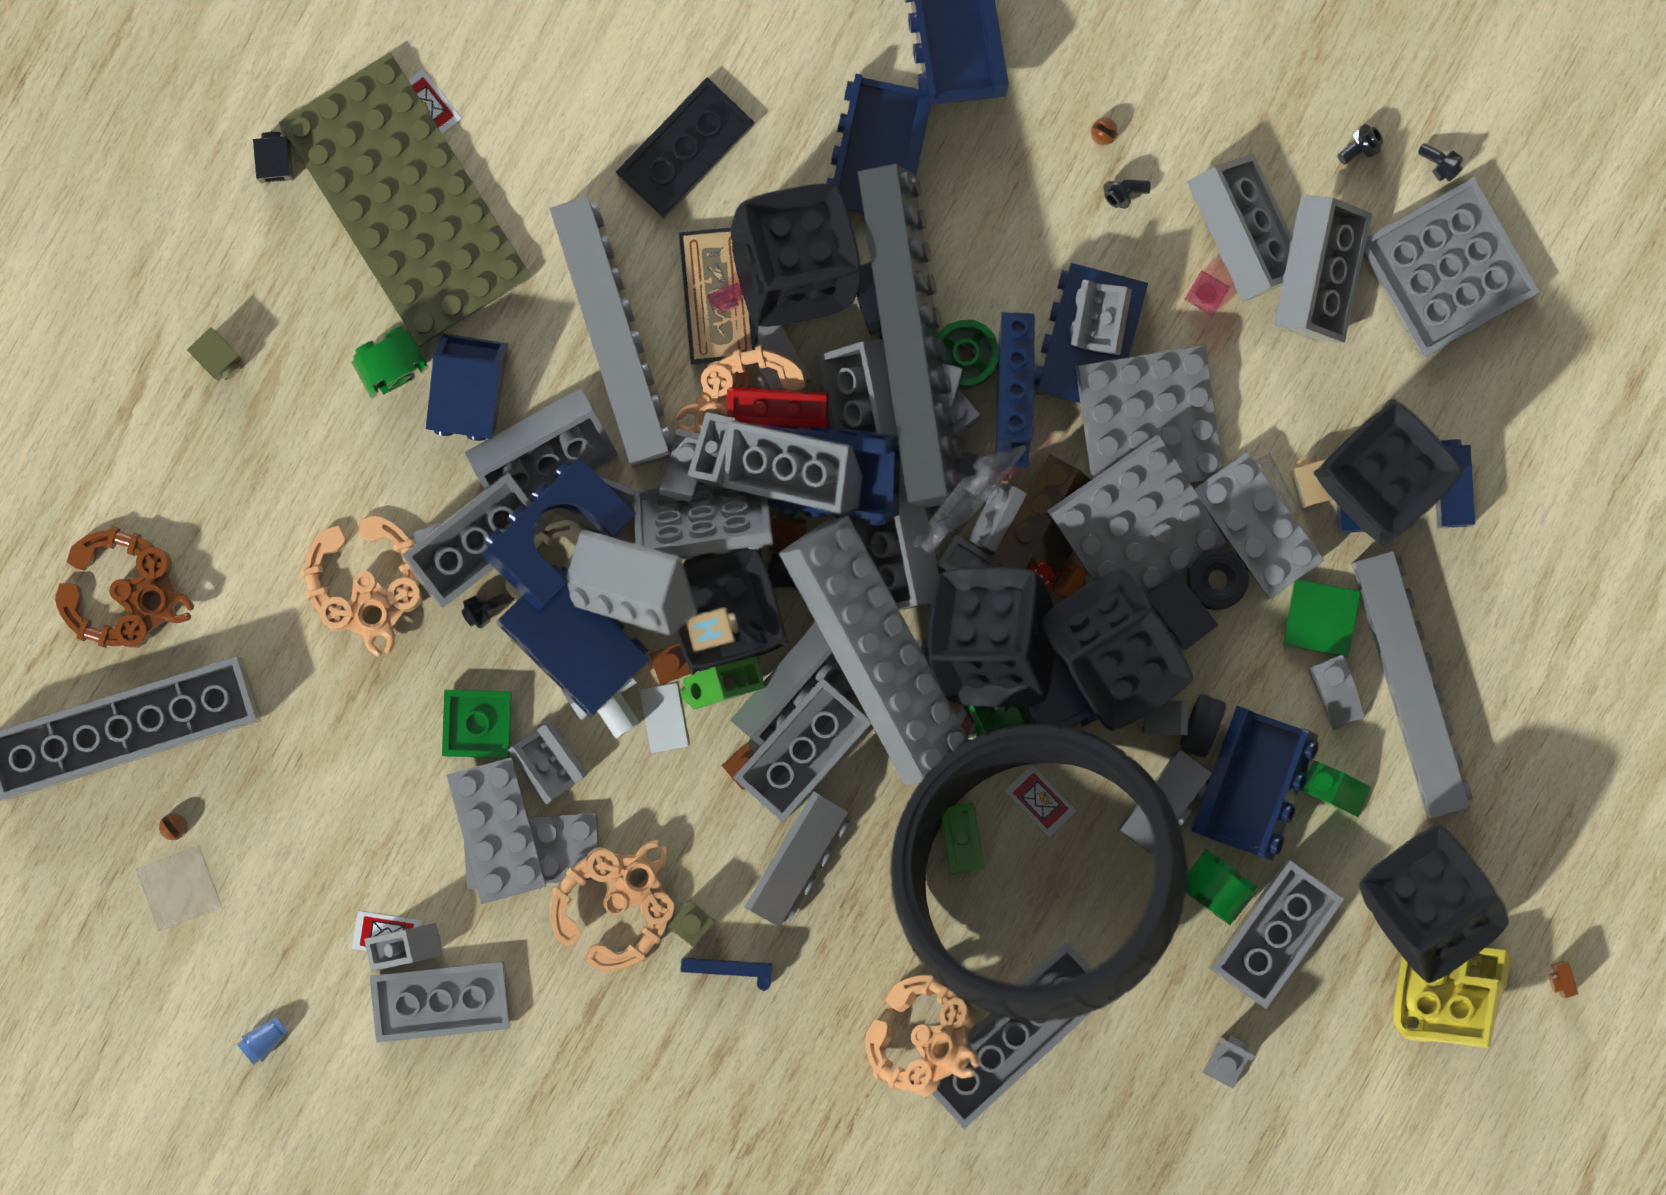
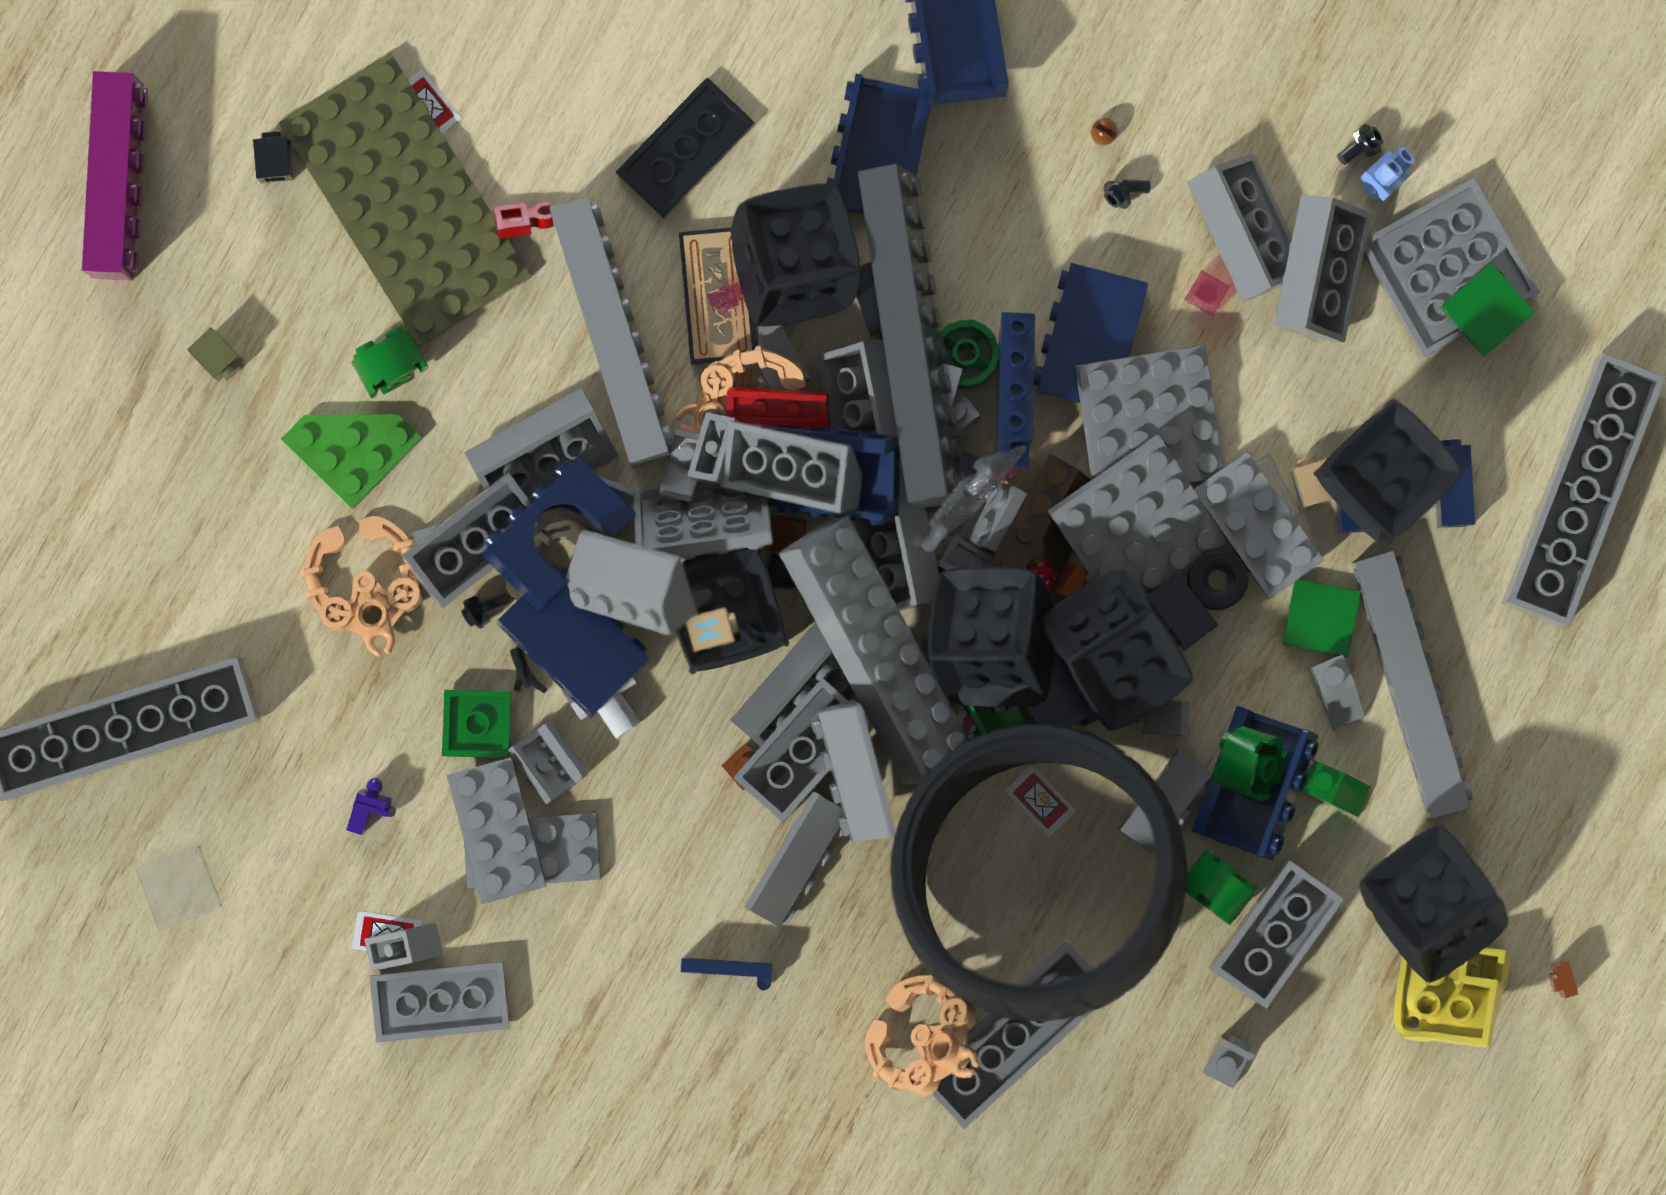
(113, 176): none -> magenta brick
(133, 594): dark orange piece -> none
(178, 822): dark orange hinge -> none
(262, 1040): medium blue cone -> none
(352, 450): none -> bright green plate
(367, 802): none -> dark purple piece
(466, 386): dark blue slope -> none
(517, 219): none -> red plate
(523, 672): none -> black bar
(620, 896): light nougat piece -> none
(664, 718): white sticker -> none
(669, 663): dark orange plate -> none
(691, 923): olive brick -> none
(708, 688): bright green torso -> none
(854, 771): none -> light grey slope
(962, 839): bright green plate -> none
(1100, 317): light grey bracket -> none
(1203, 725): black tyre -> none
(1250, 763): none -> green brick
(1387, 174): none -> light blue hips
(1447, 165): black plate -> none
(1487, 310): none -> green tile
(1583, 490): none -> light grey brick

